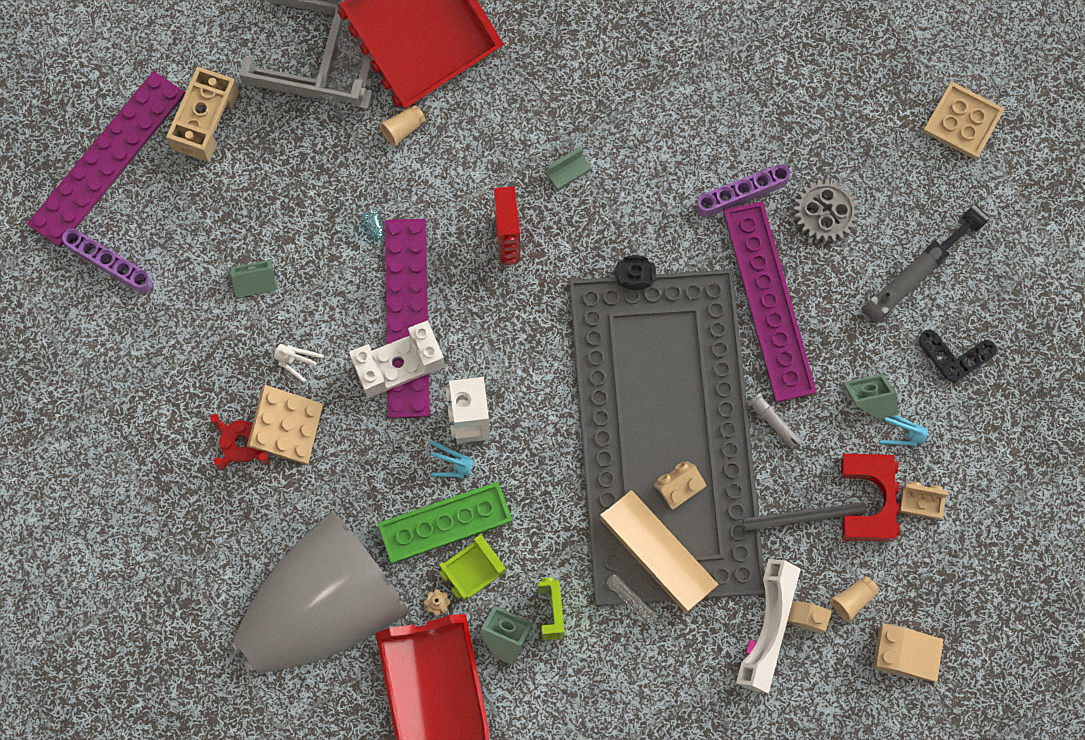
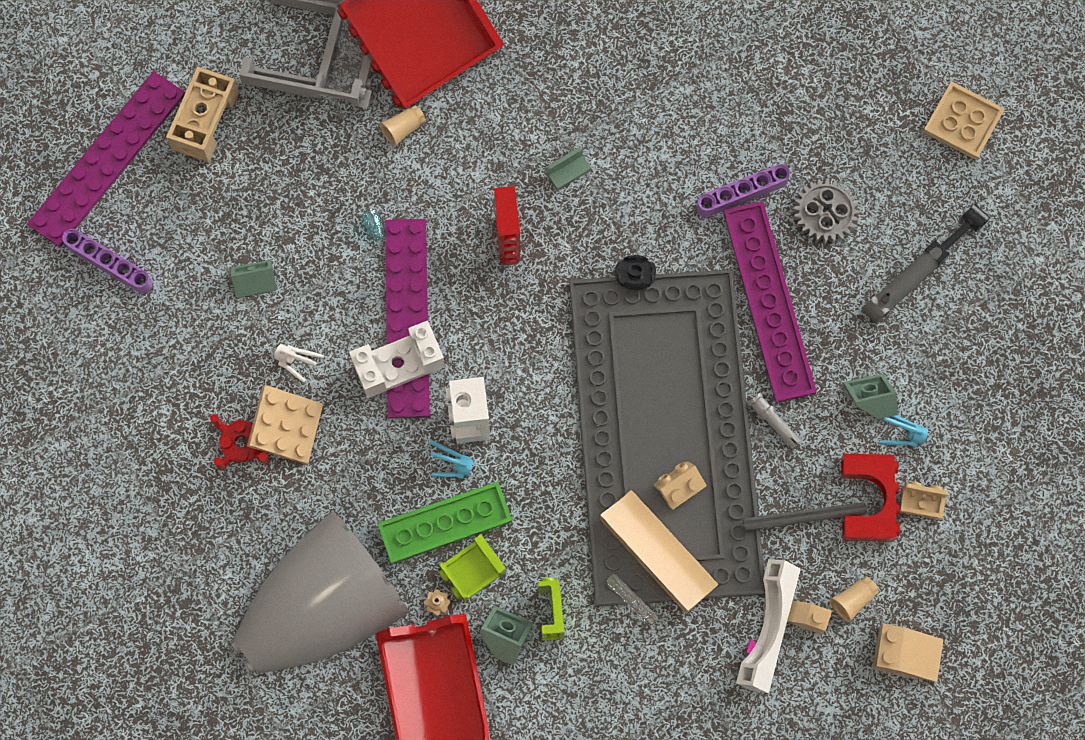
(951, 361): black beam -> none

